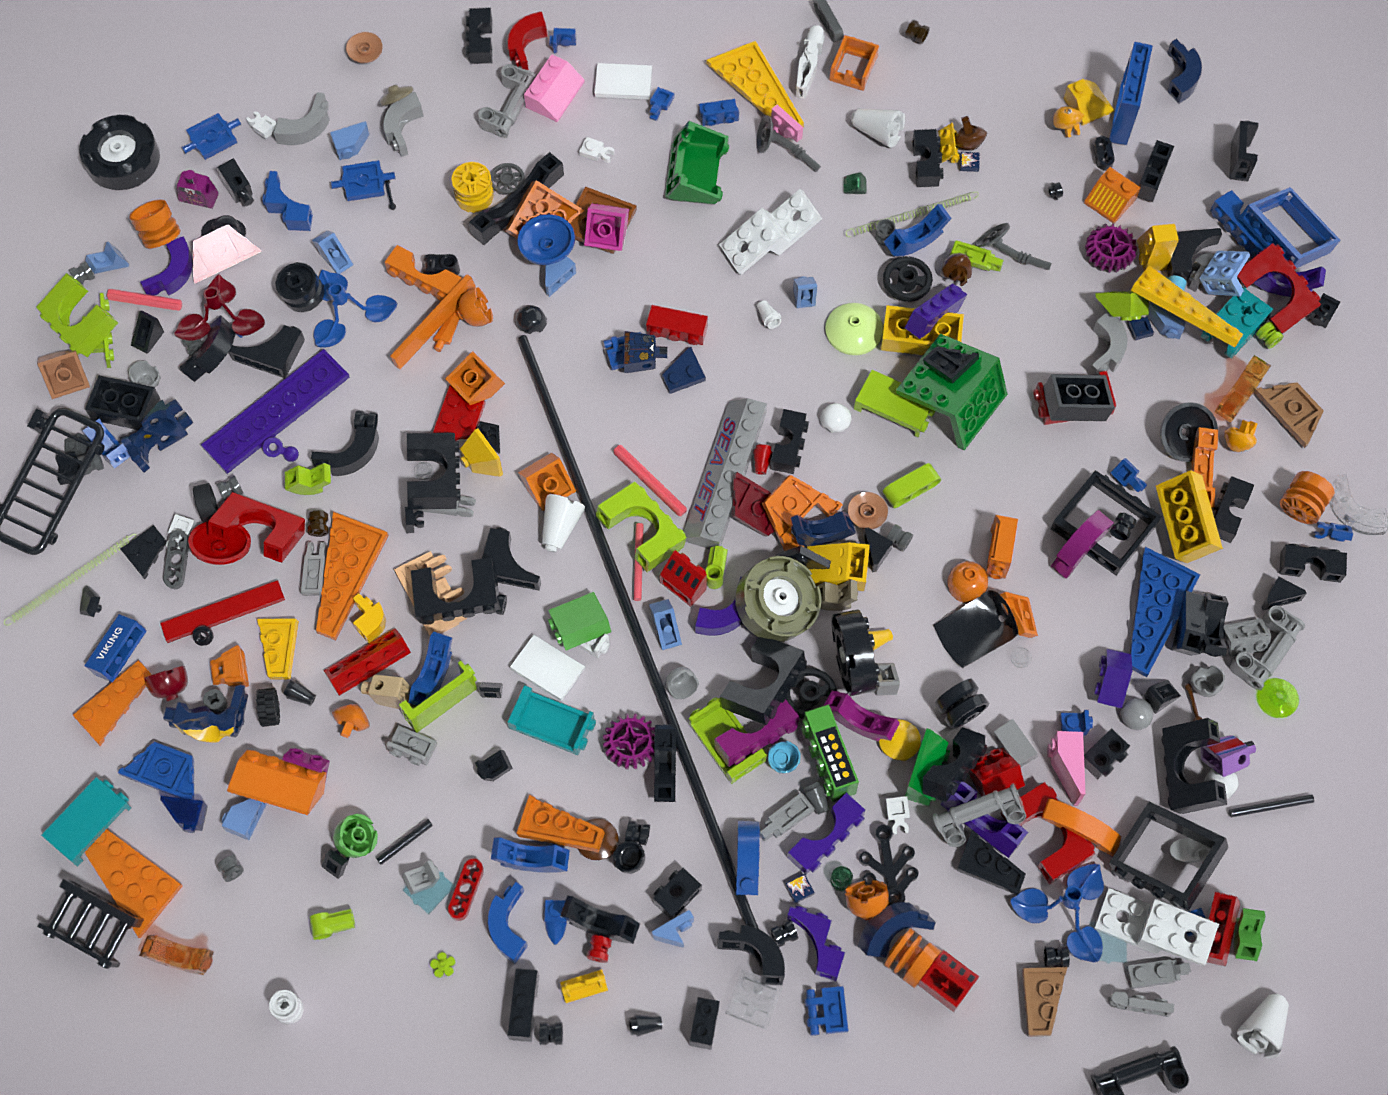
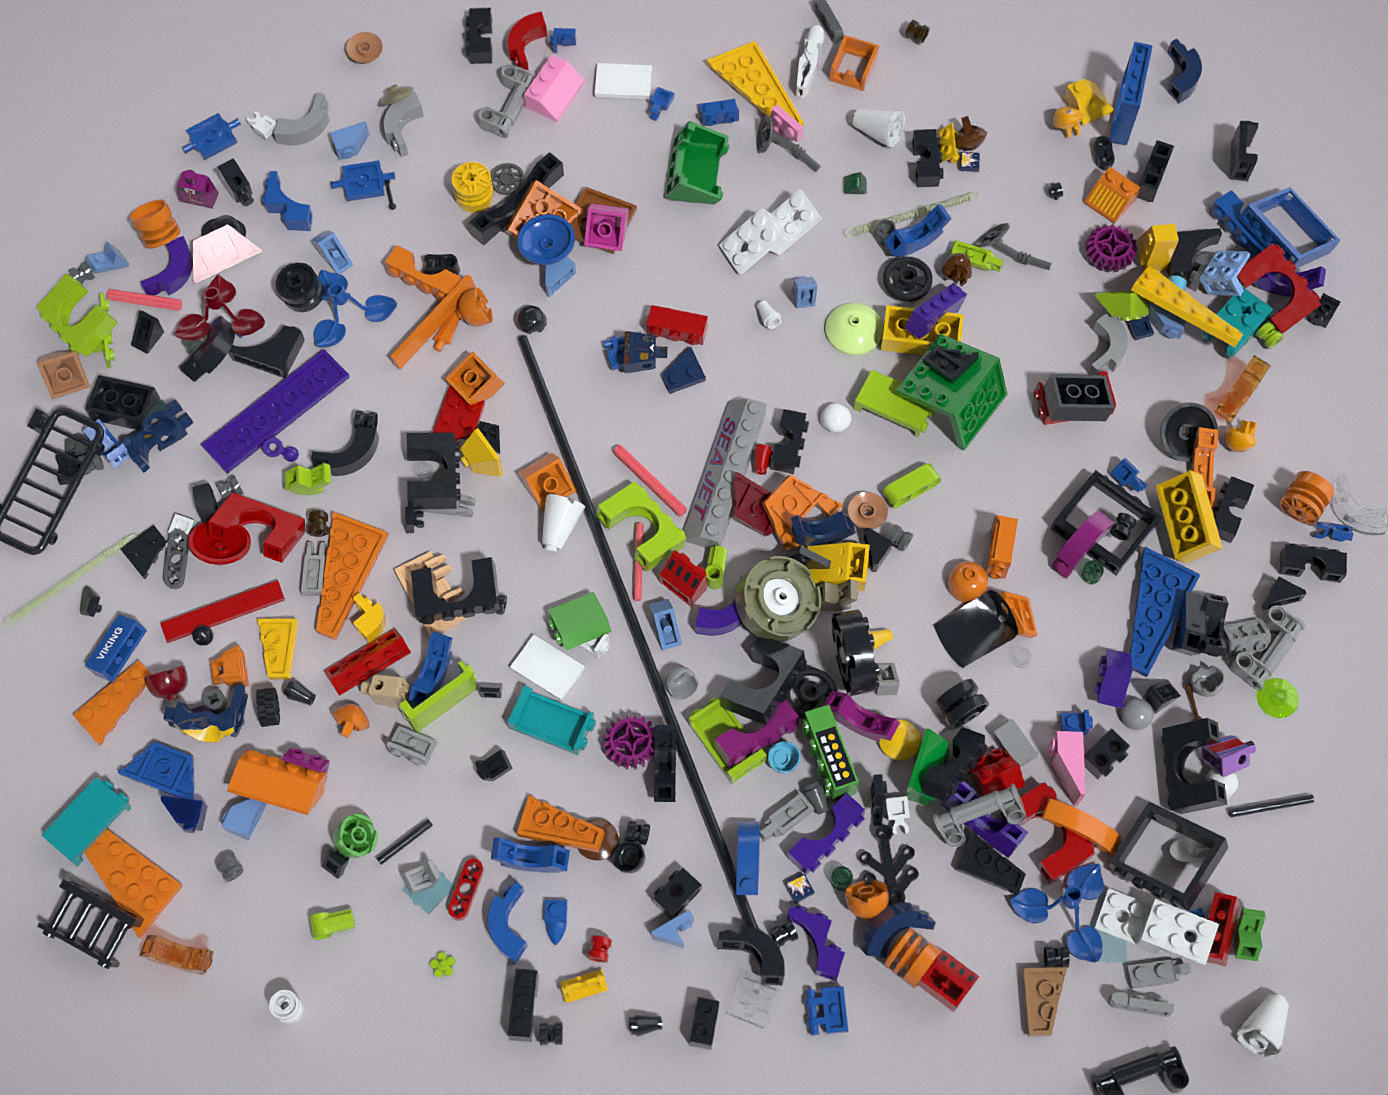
(119, 152): black piece -> none
(144, 374): light grey hair -> none
(507, 569): black arch -> none
(594, 149): white plate -> none
(598, 922): black arch -> none
(878, 790): none -> black wing
(1091, 577): none -> clear green wheel
(1293, 409): medium nougat wing -> none

